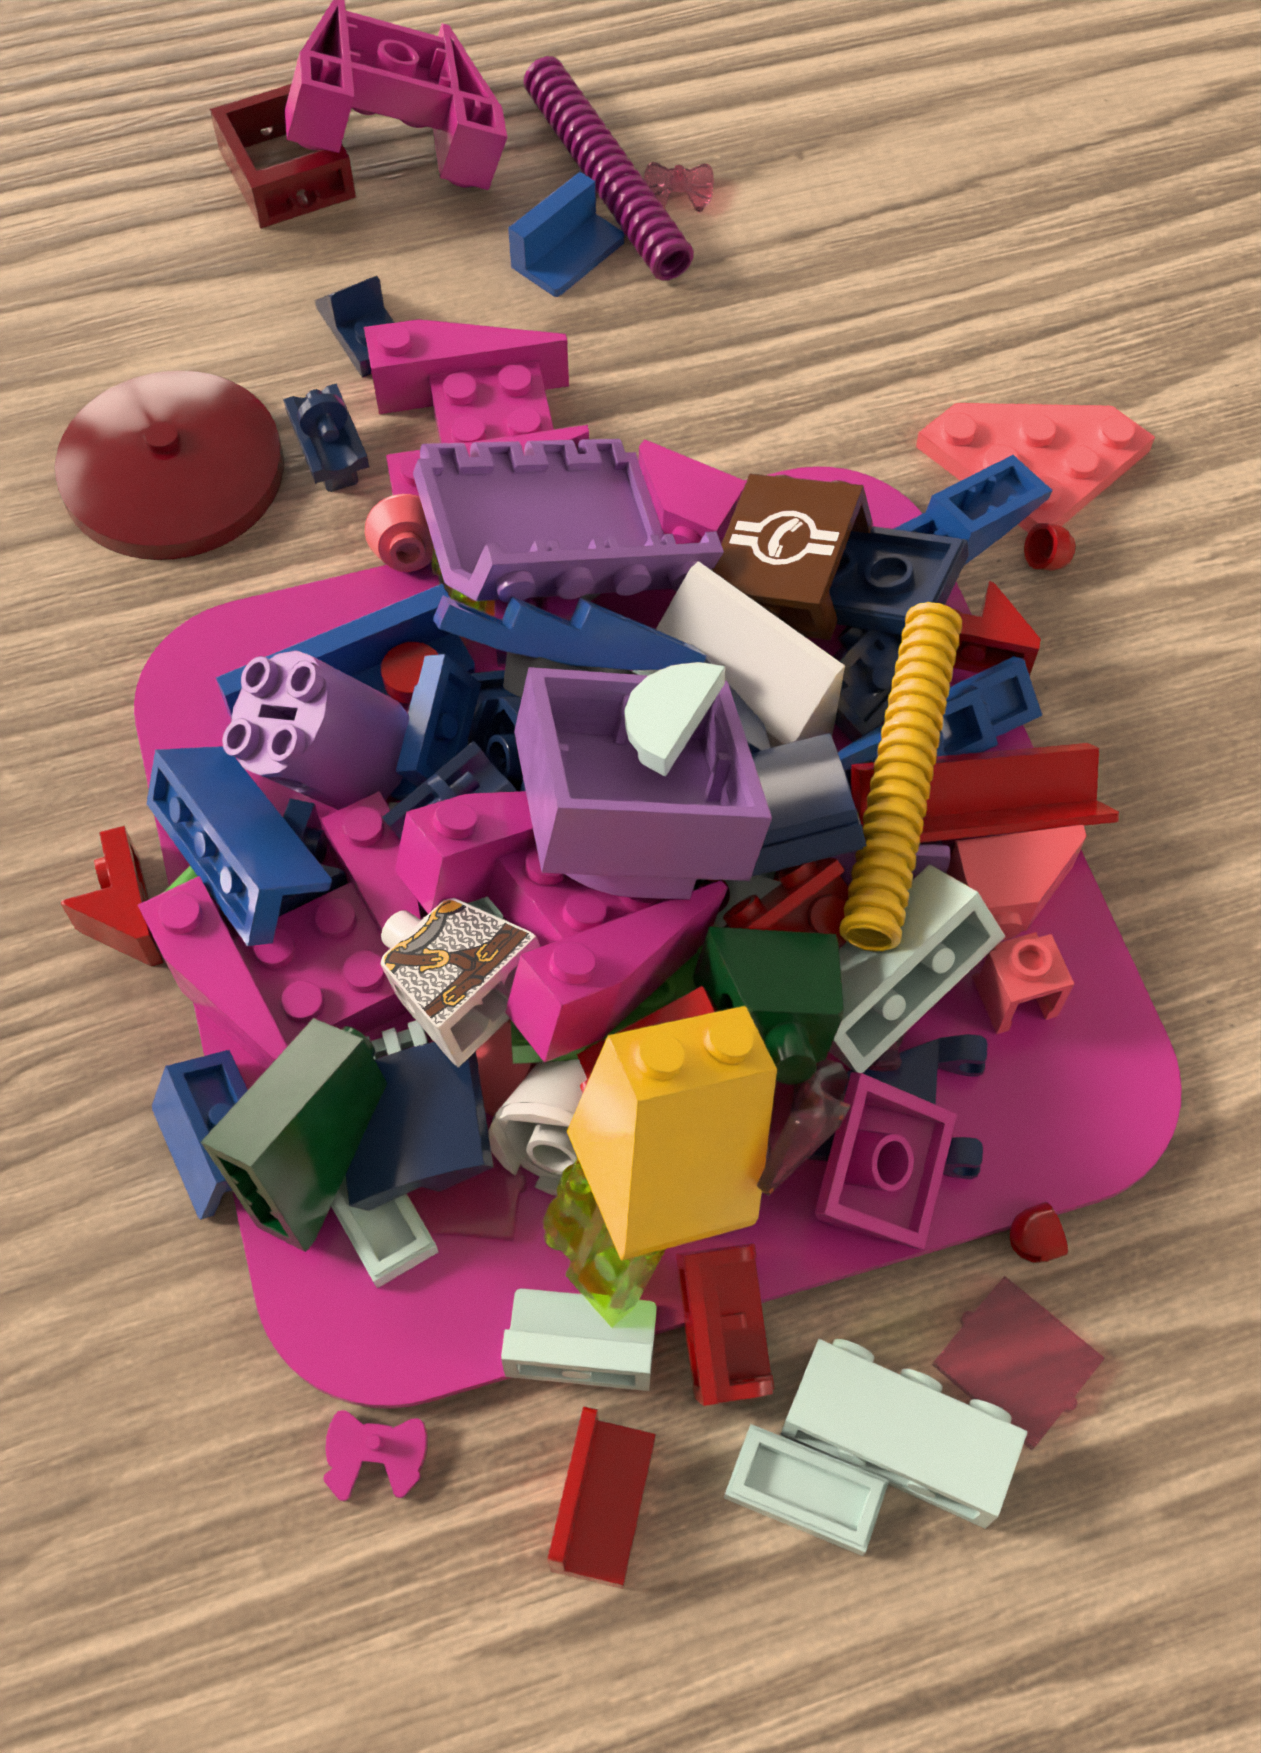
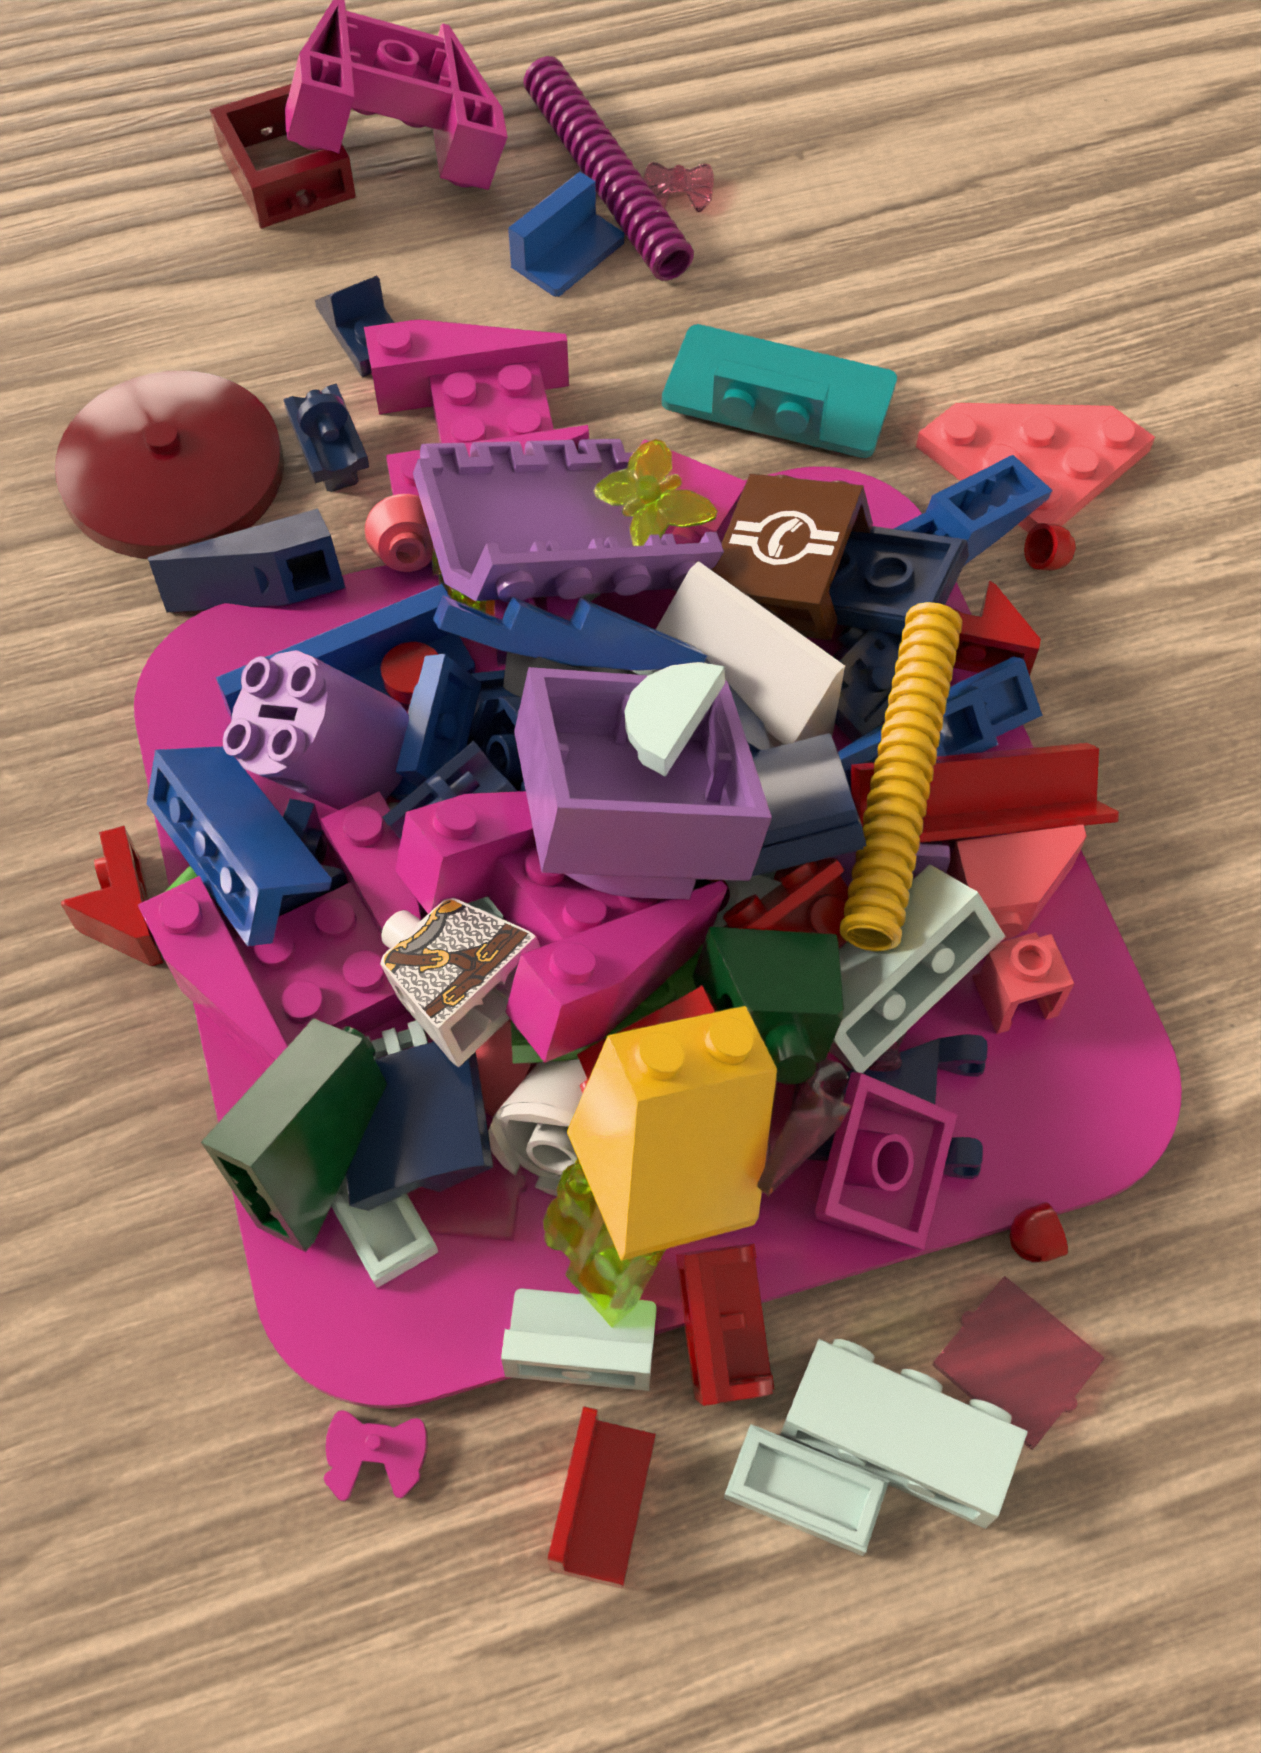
(187, 1107): blue panel -> none
(251, 567): none -> dark blue slope
(652, 496): none -> clear neon green piece
(780, 390): none -> teal bracket

